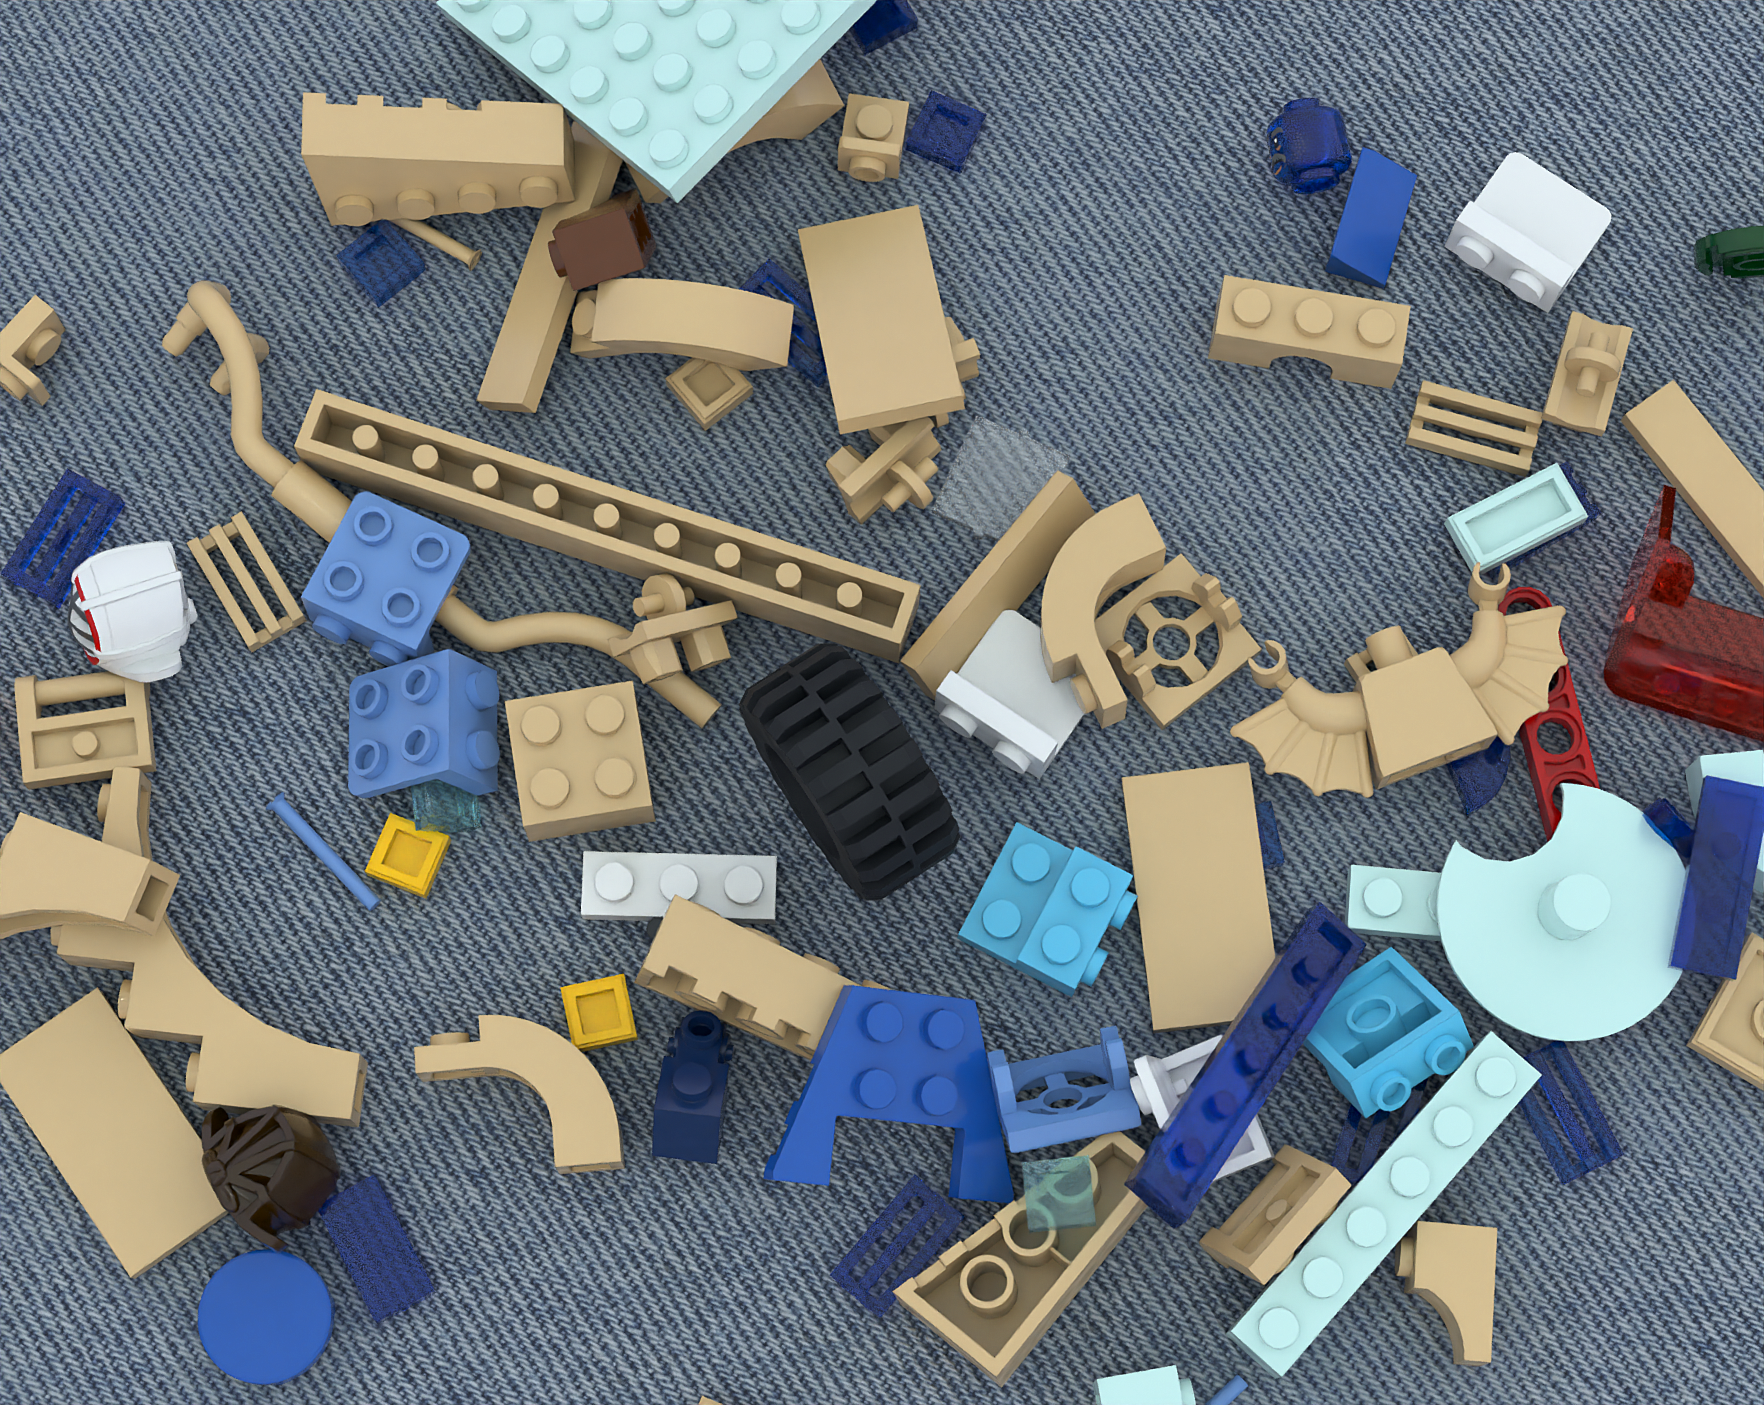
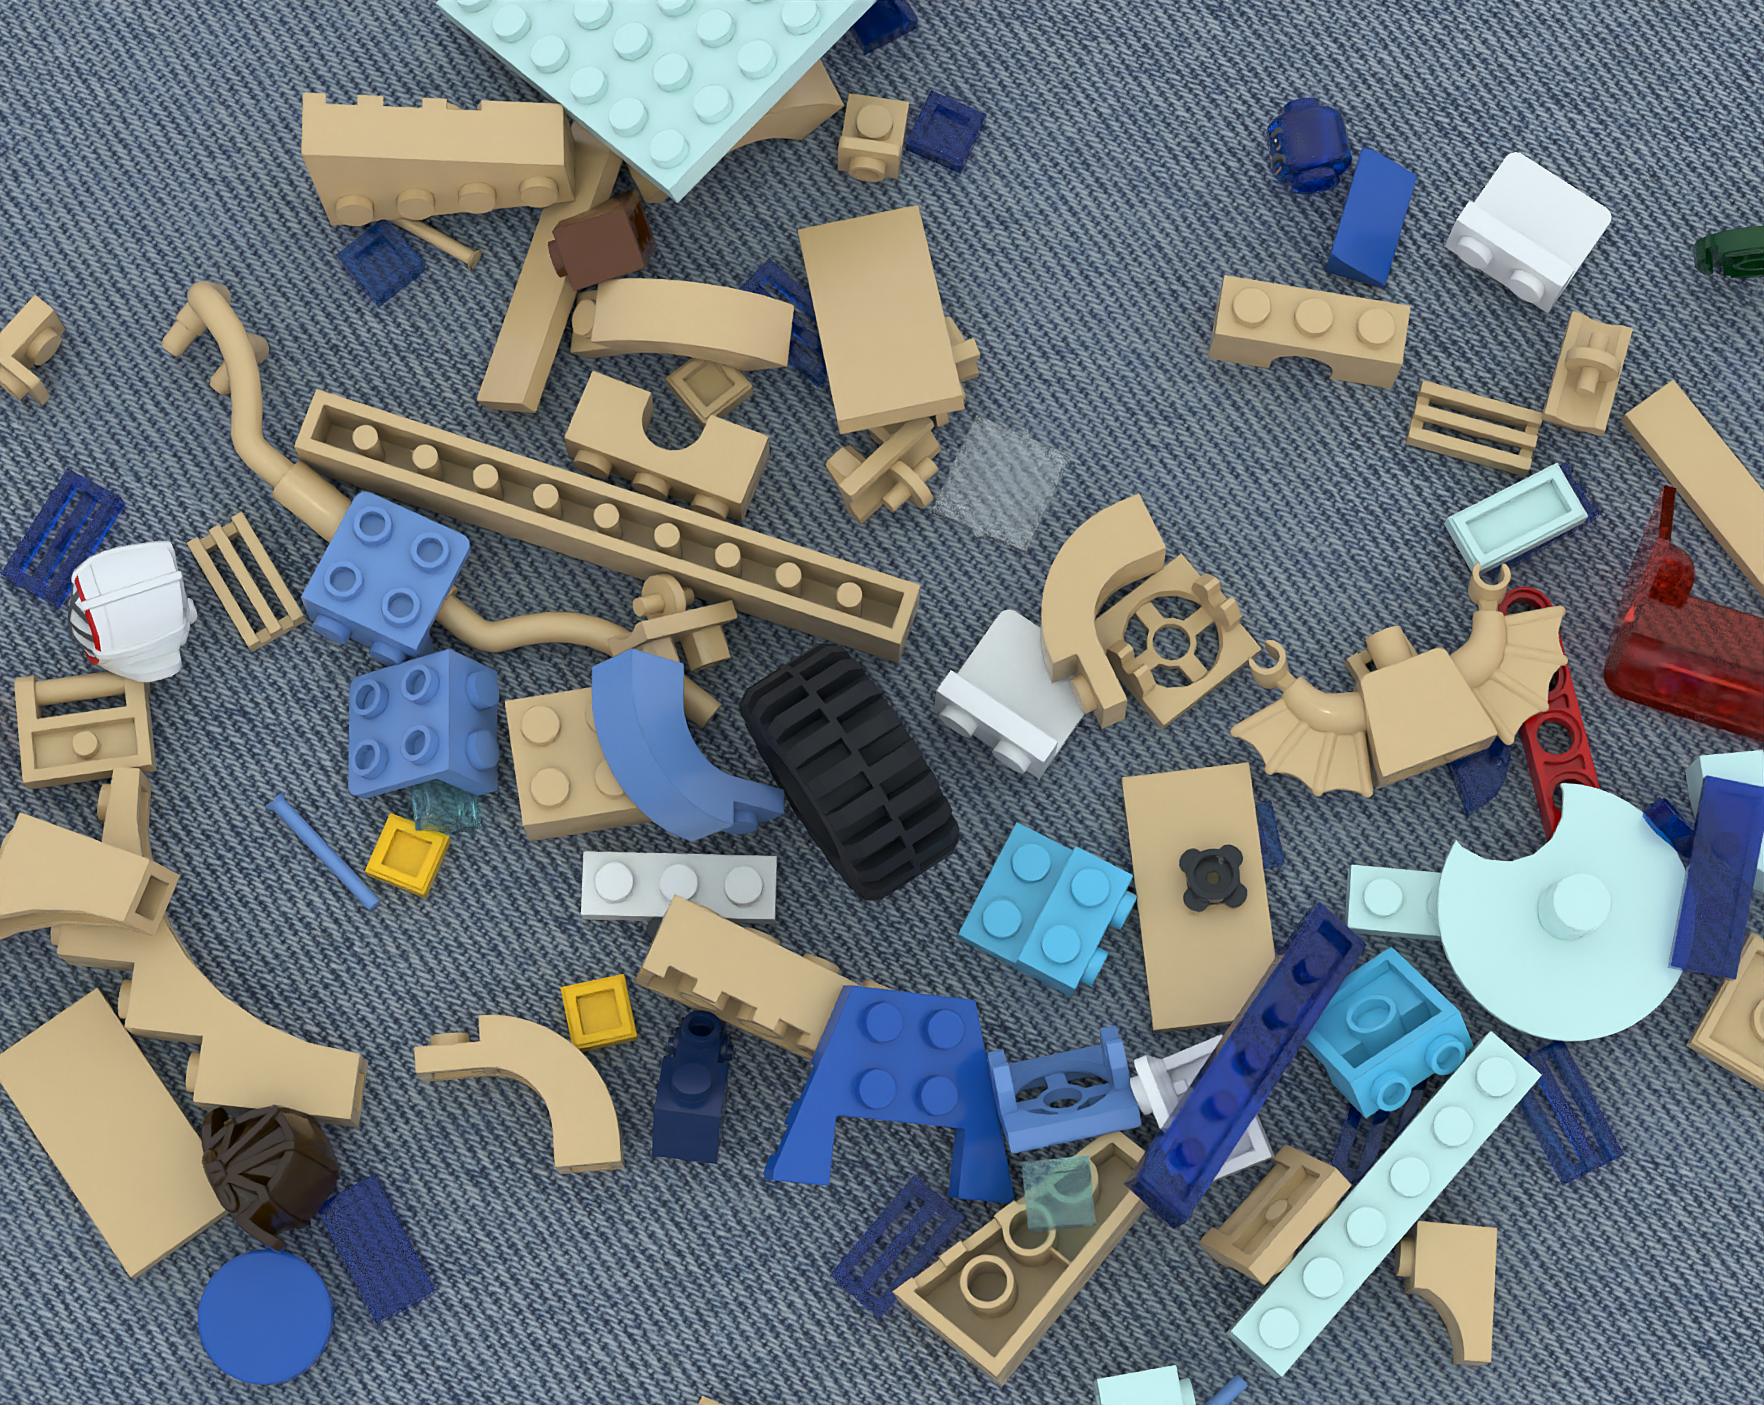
(656, 759): none -> medium blue arch
(712, 474): none -> tan arch
(998, 582): tan tile -> none
(1220, 861): none -> black plate

